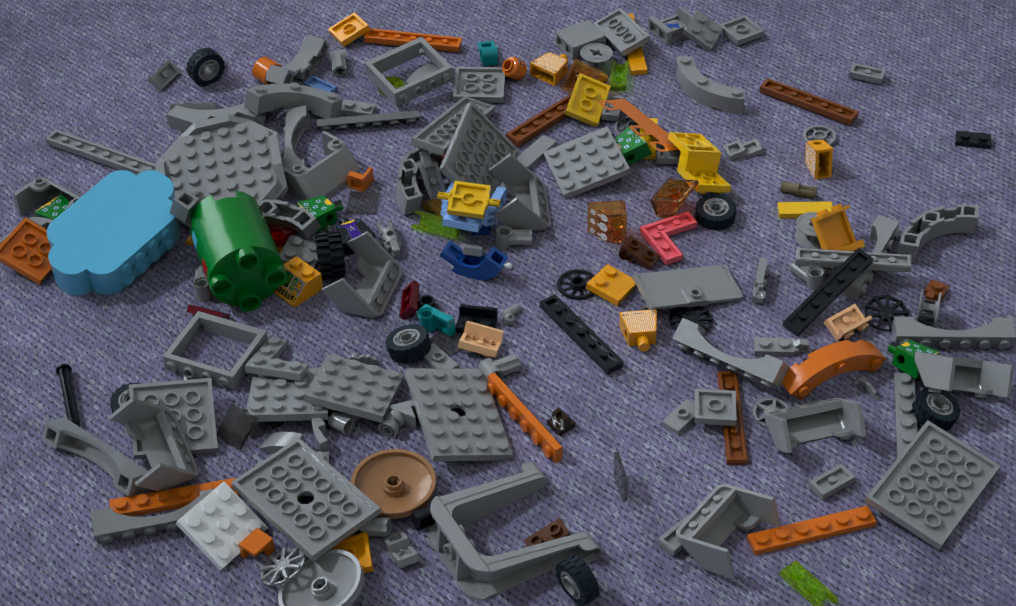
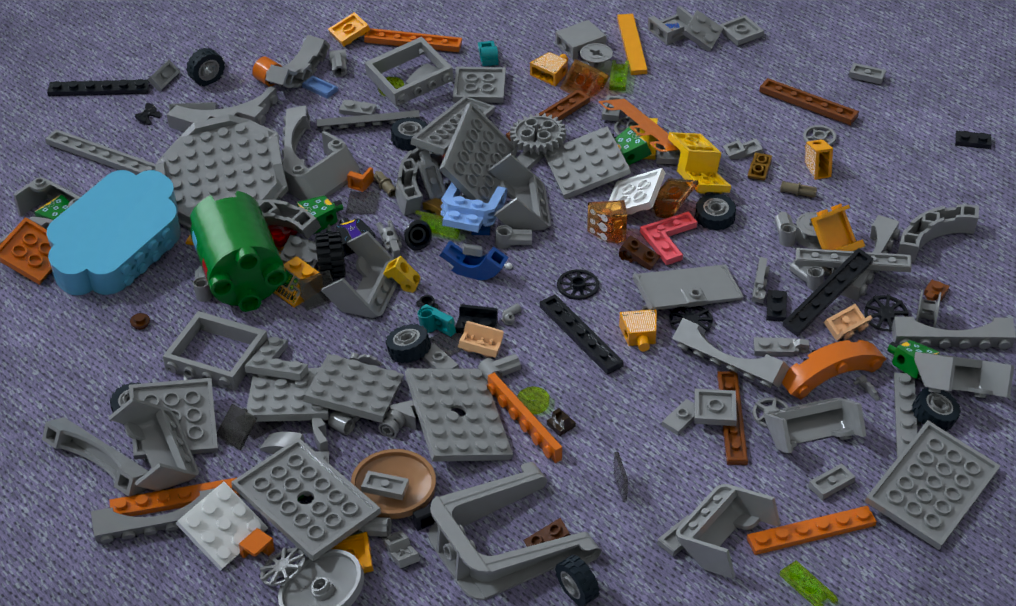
(64, 371): black axle -> none
(105, 87): none -> black plate
(140, 321): none -> reddish brown plate
(149, 110): none -> black piece
(184, 204): light grey arch -> none
(194, 309): dark red plate -> none
(267, 97): light grey brick -> none
(312, 287): none -> clear smoke piece
(385, 183): none -> dark tan axle
(385, 485): none -> light grey plate
(402, 274): none -> yellow leg
(404, 130): none -> black wheel
(409, 300): dark red plate -> none
(417, 235): none -> black hat
(468, 199): yellow plate -> none
(514, 68): orange head -> none
(526, 131): none -> light grey gear
(534, 393): none -> clear neon green piece
(585, 100): yellow plate -> none
(611, 285): light orange plate -> none
(622, 32): light grey plate -> none
(639, 191): none -> white plate
(706, 91): light grey brick -> none
(760, 166): none -> pearl gold slope
(776, 305): none -> black plate
(785, 229): none -> light grey piece
(795, 209): yellow tile -> none

